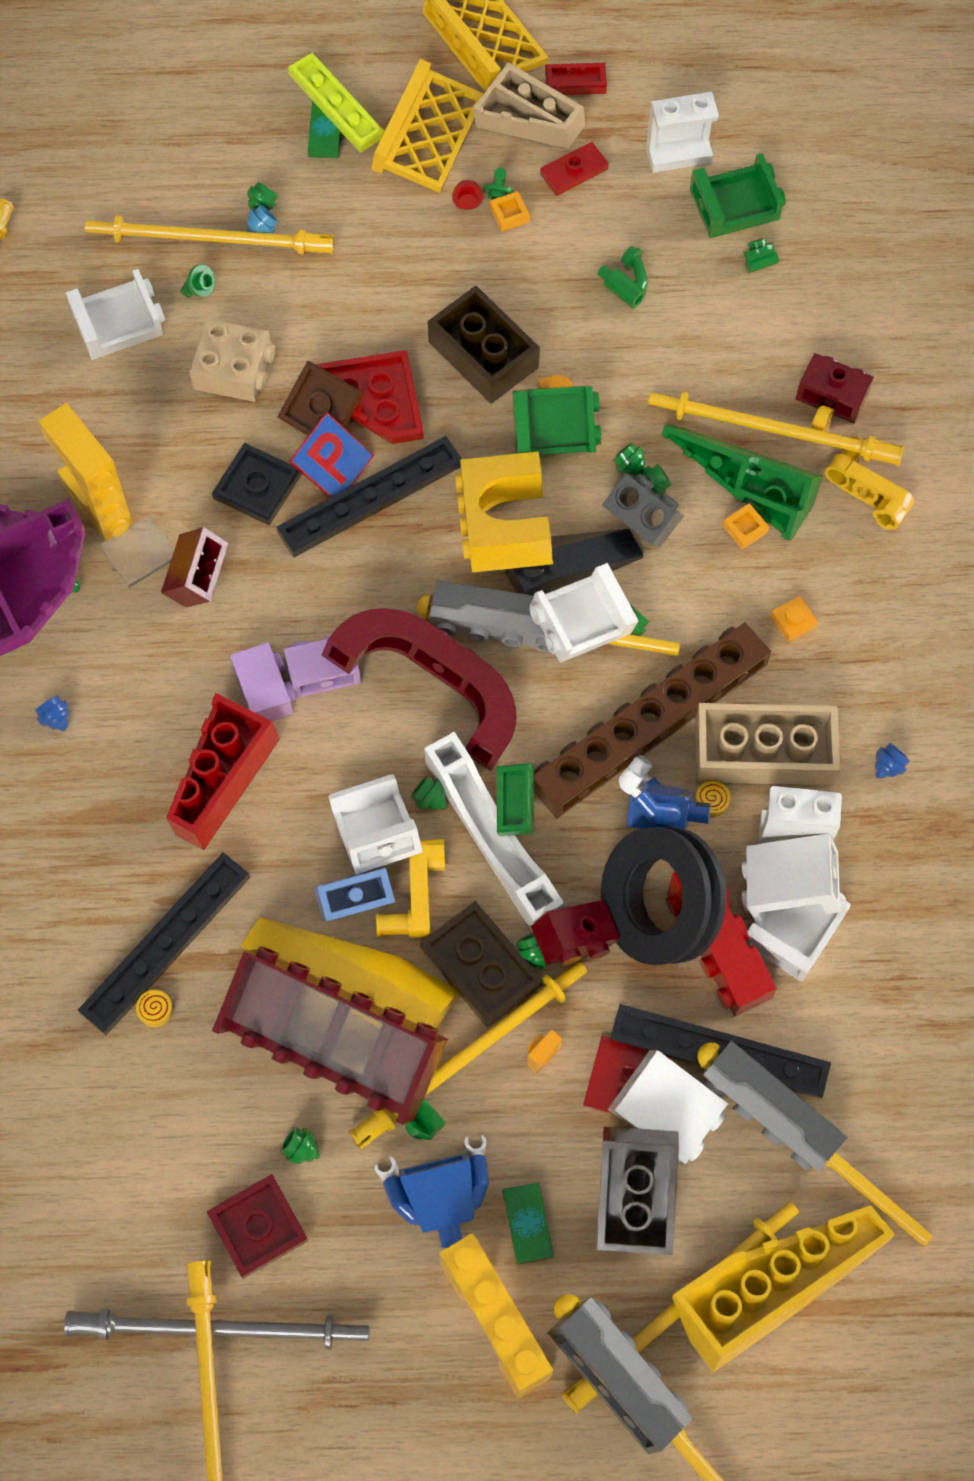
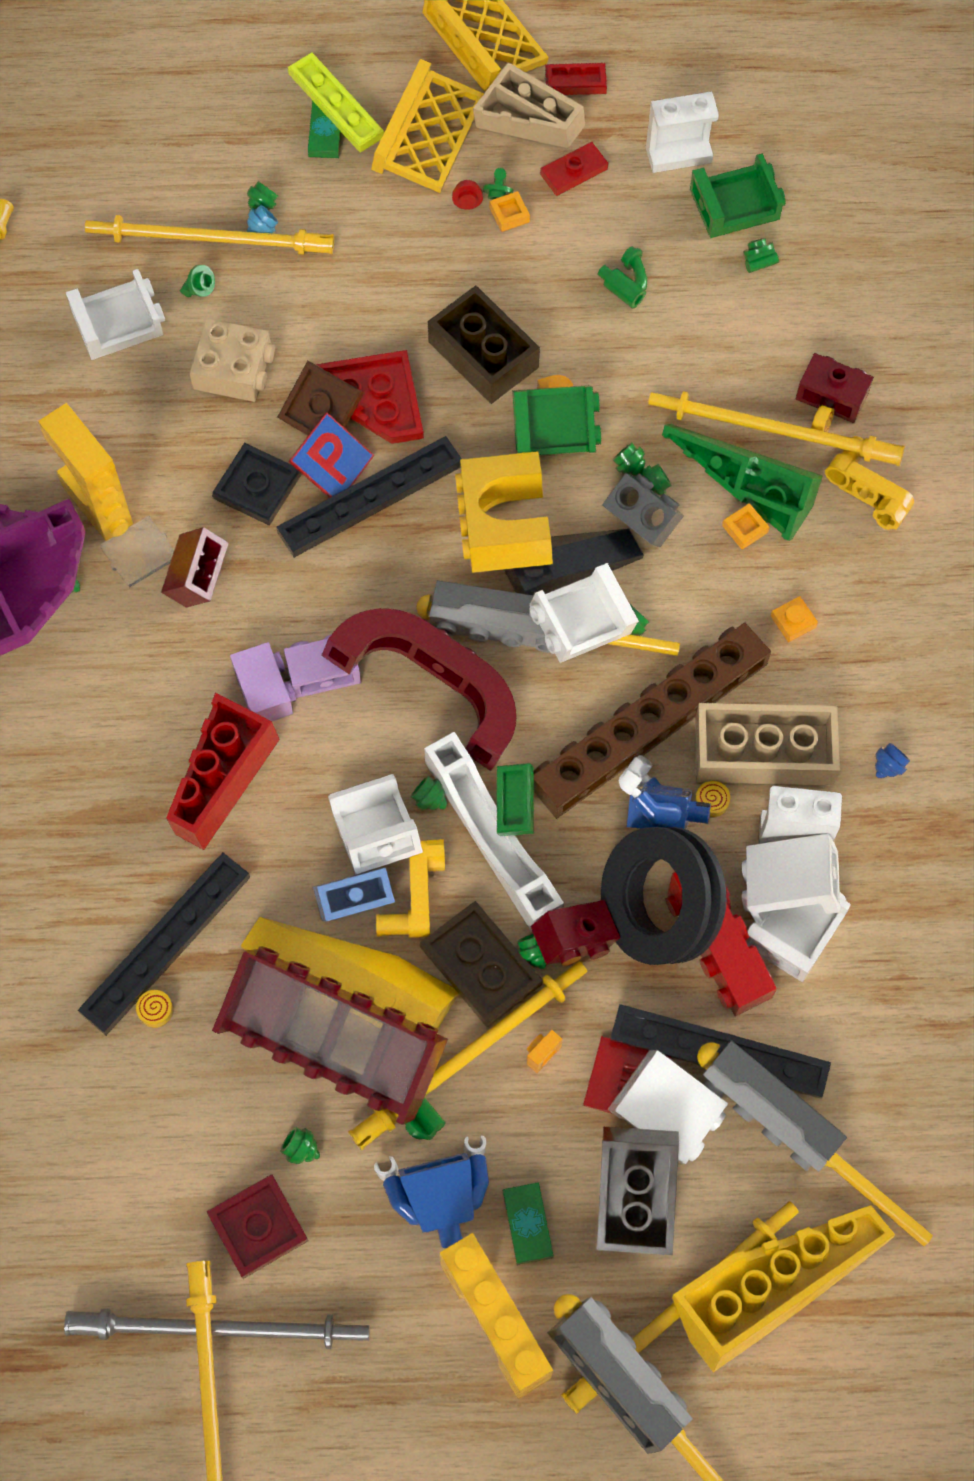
(54, 713): blue plate -> none

